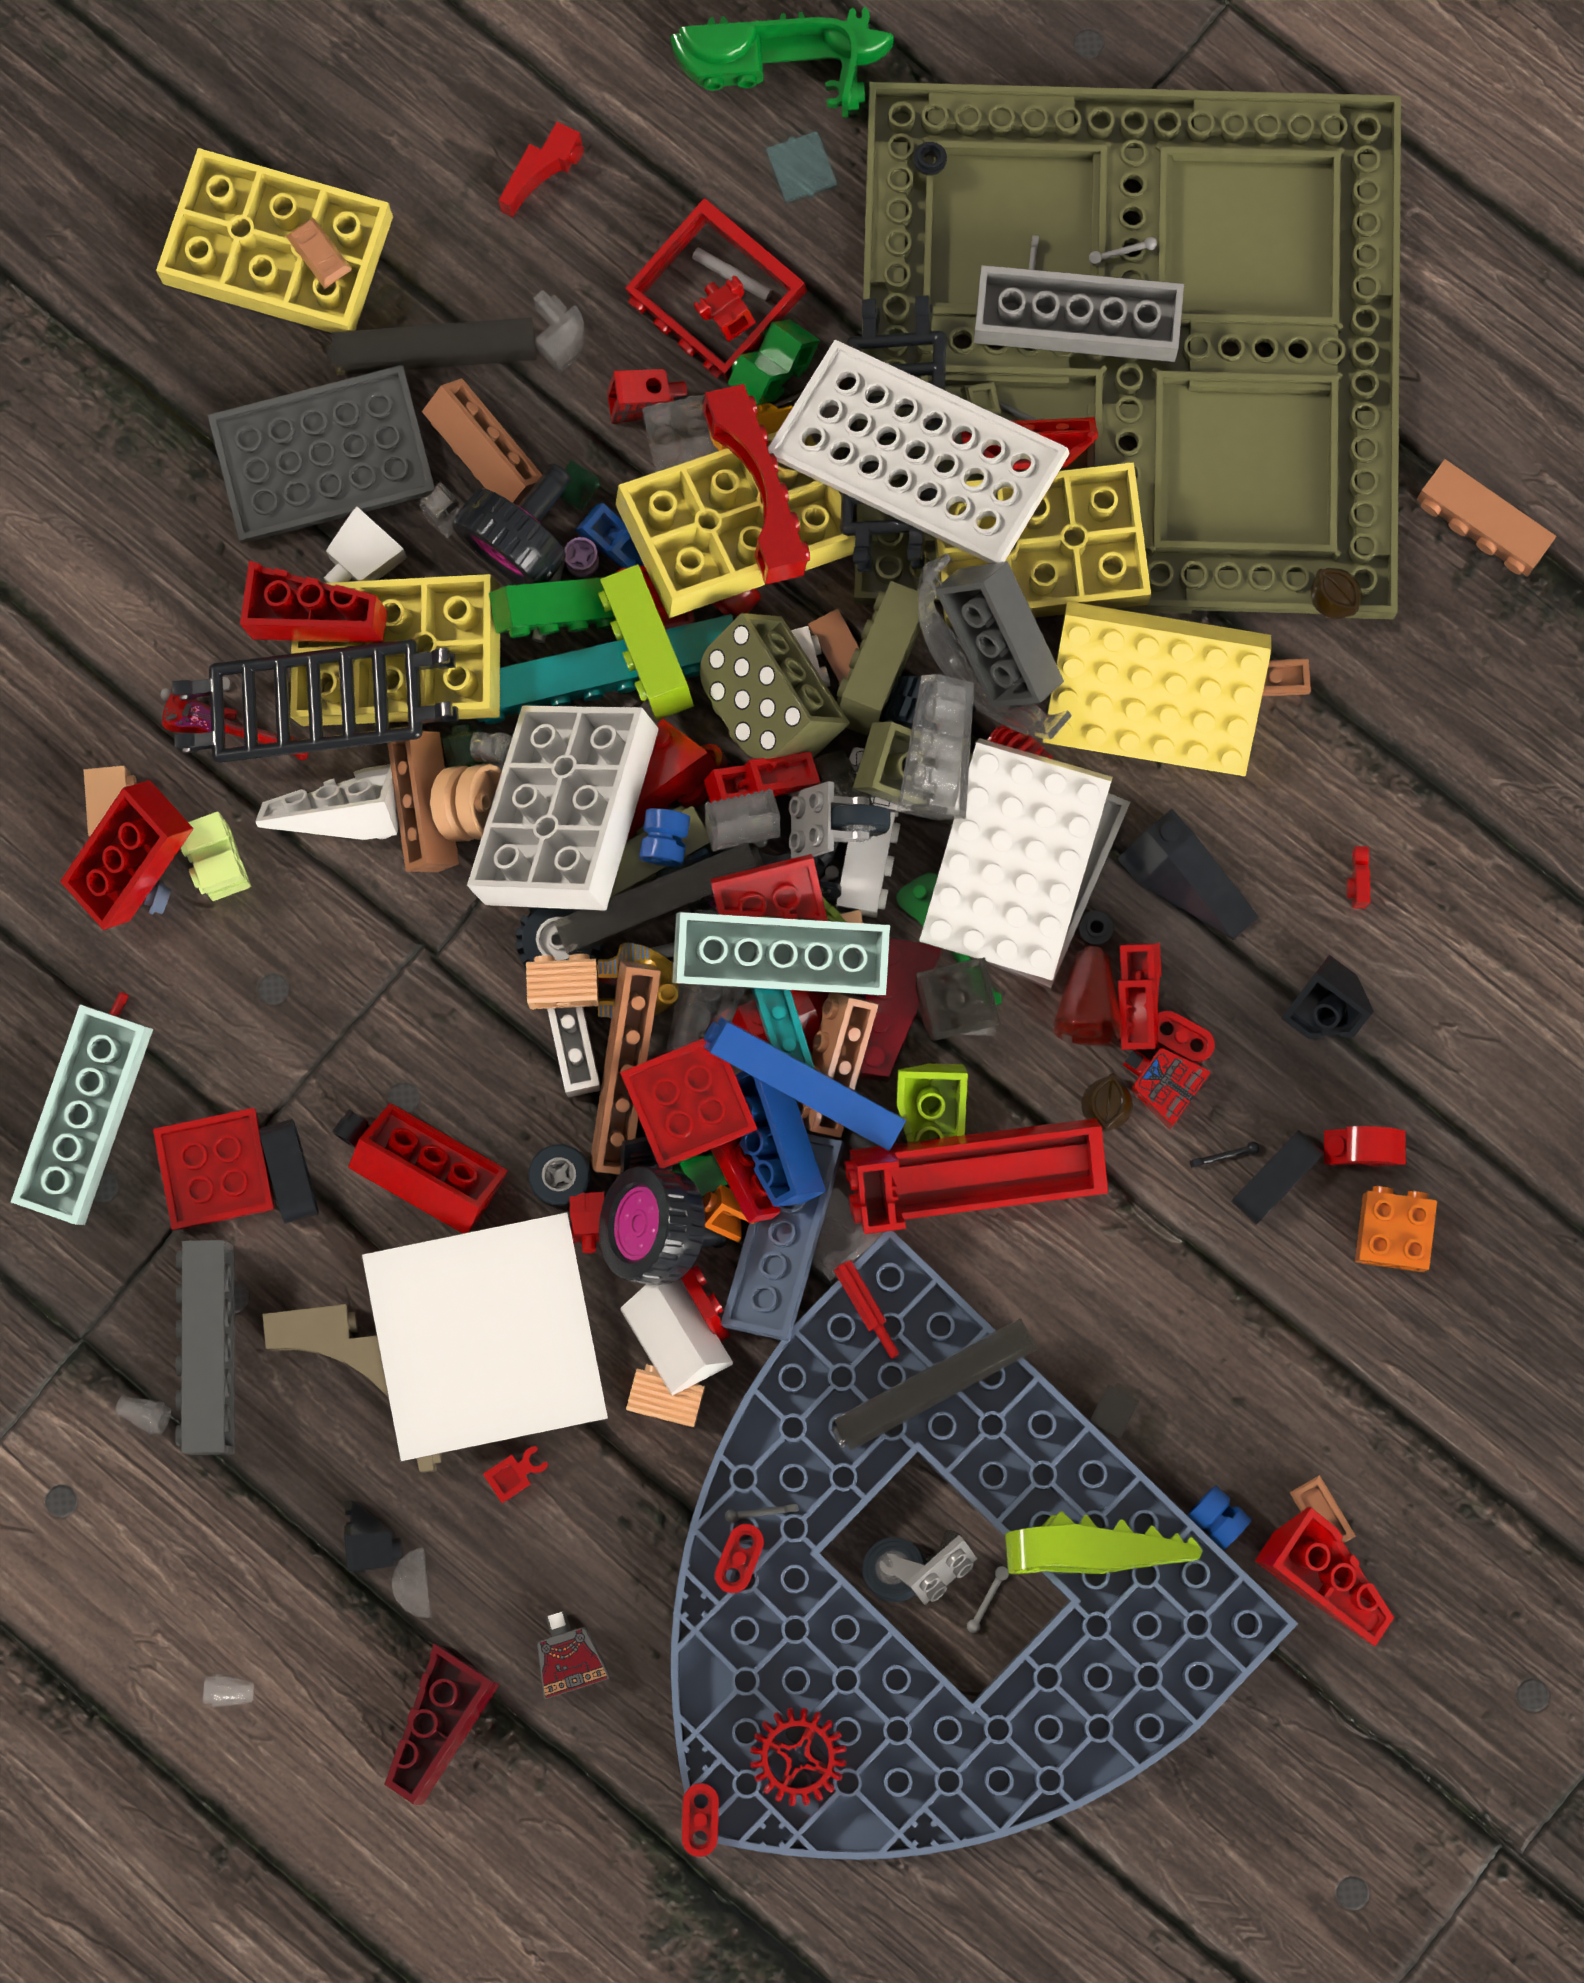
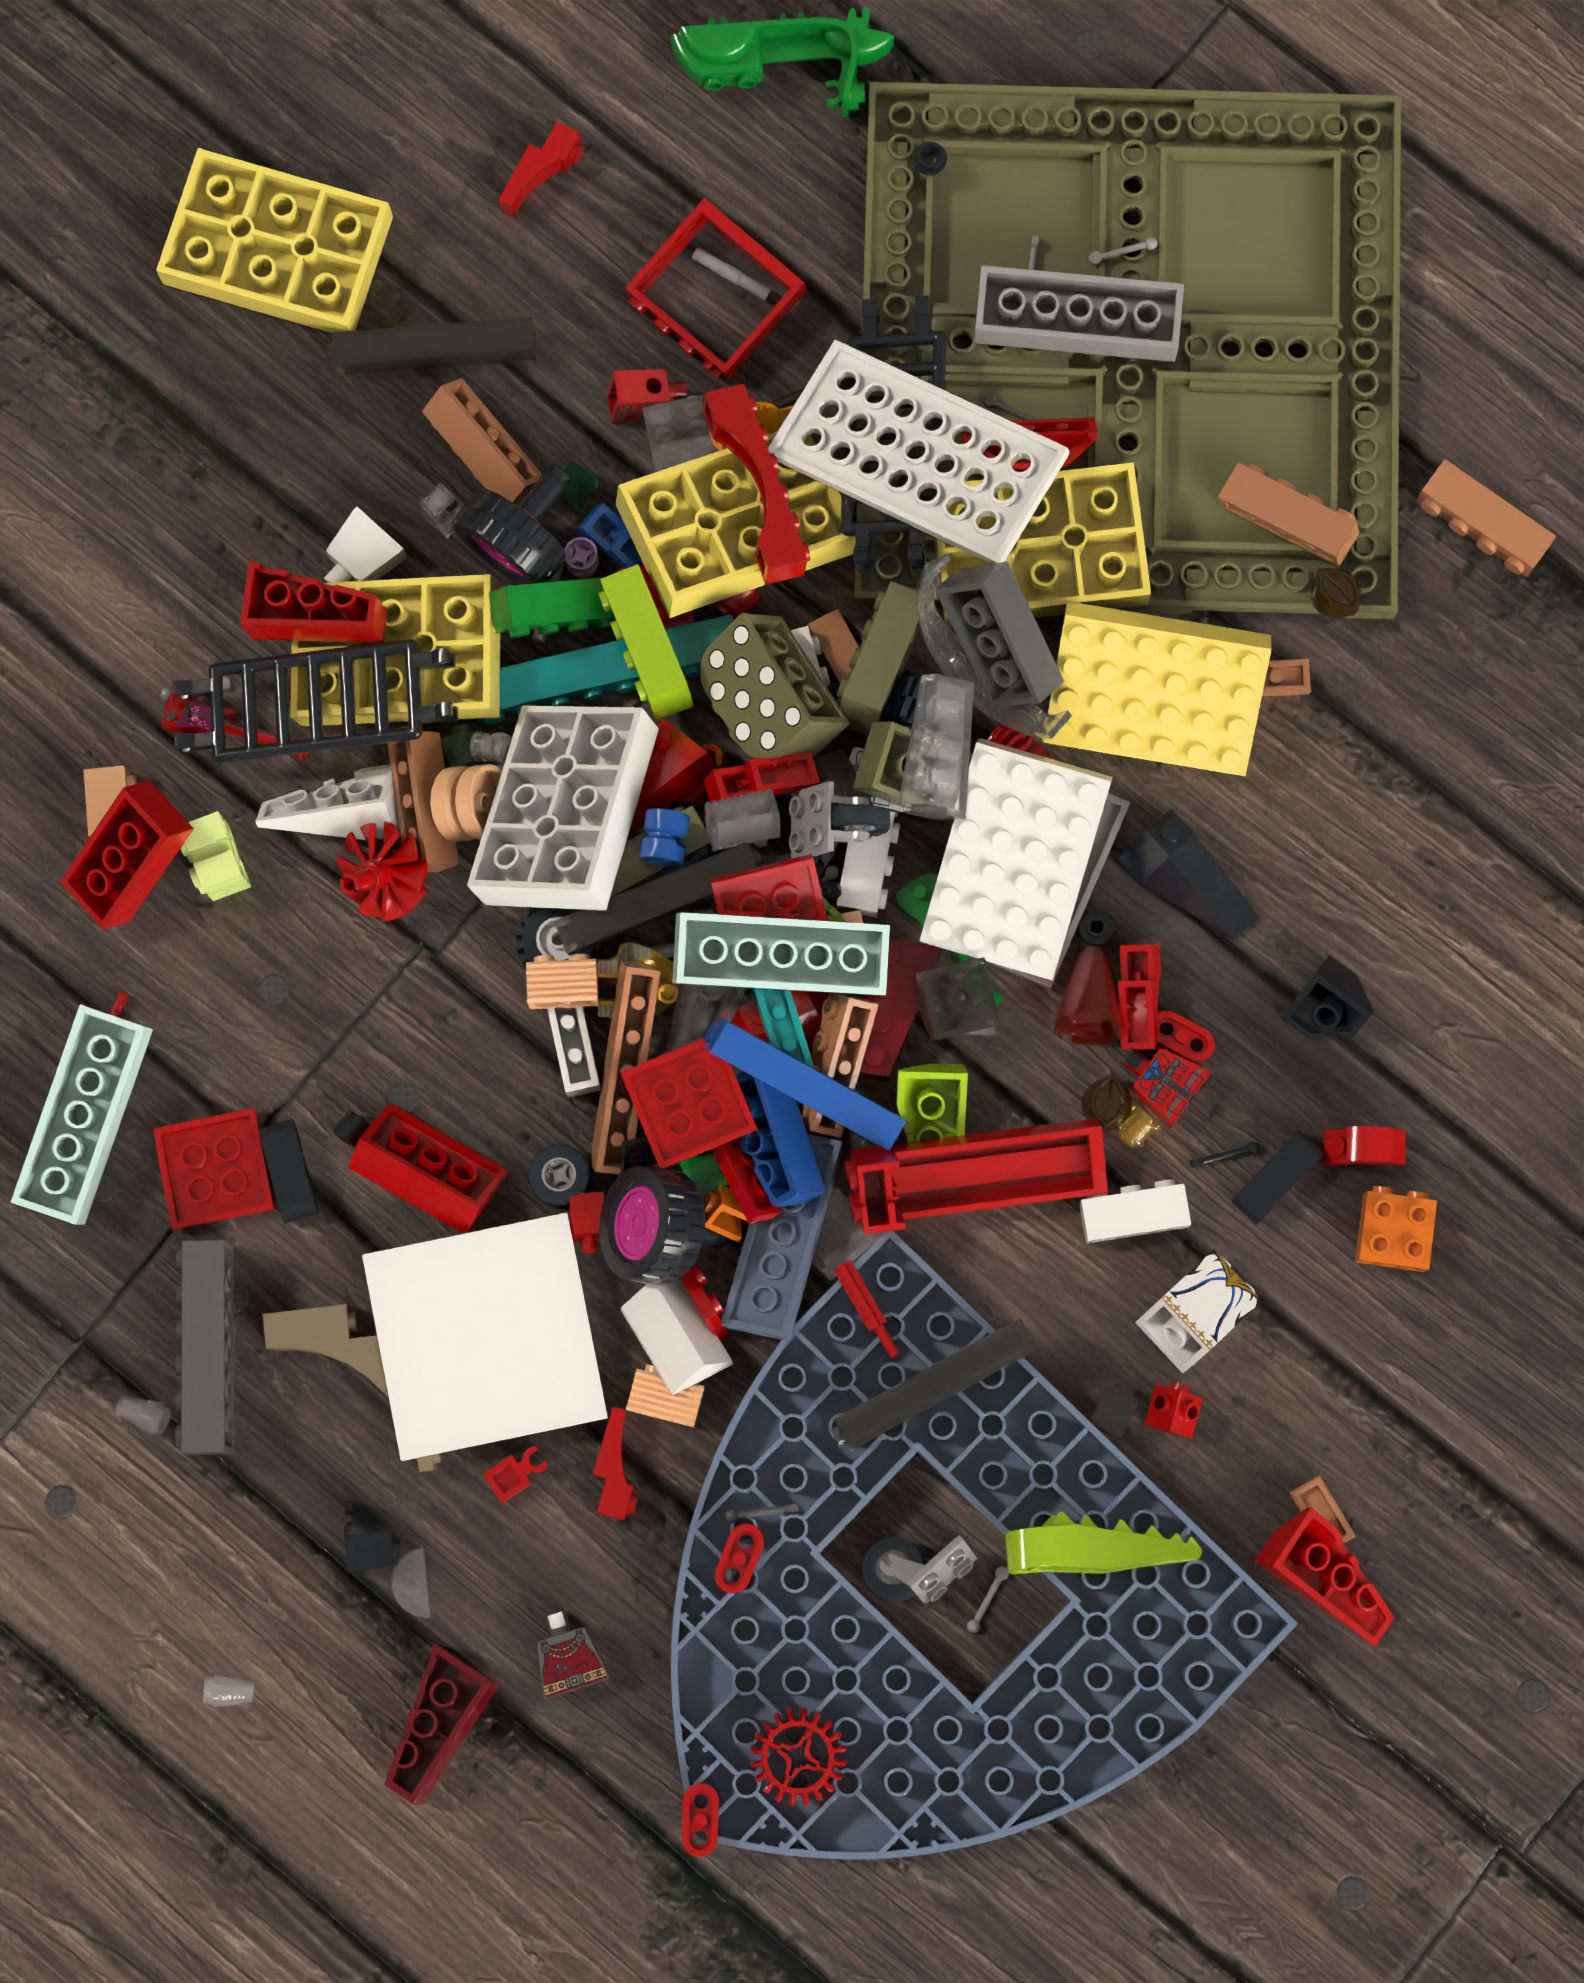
(158, 898): sand blue plate -> none
(318, 252): nougat tile -> none
(321, 454): dark grey plate -> none
(383, 880): none -> red piece
(565, 337): clear brick -> none
(617, 1495): none -> red slope
(726, 308): red piece -> none
(783, 353): green brick -> none
(801, 166): clear light blue piece -> none
(982, 395): olive tile -> none
(1135, 1212): none -> white brick
(1137, 1128): none -> clear yellow brick
(1174, 1410): none -> red brick
(1198, 1311): none -> white slope
(1219, 1517): blue wheel -> none
(1288, 513): none -> nougat brick
(1359, 885): red plate -> none

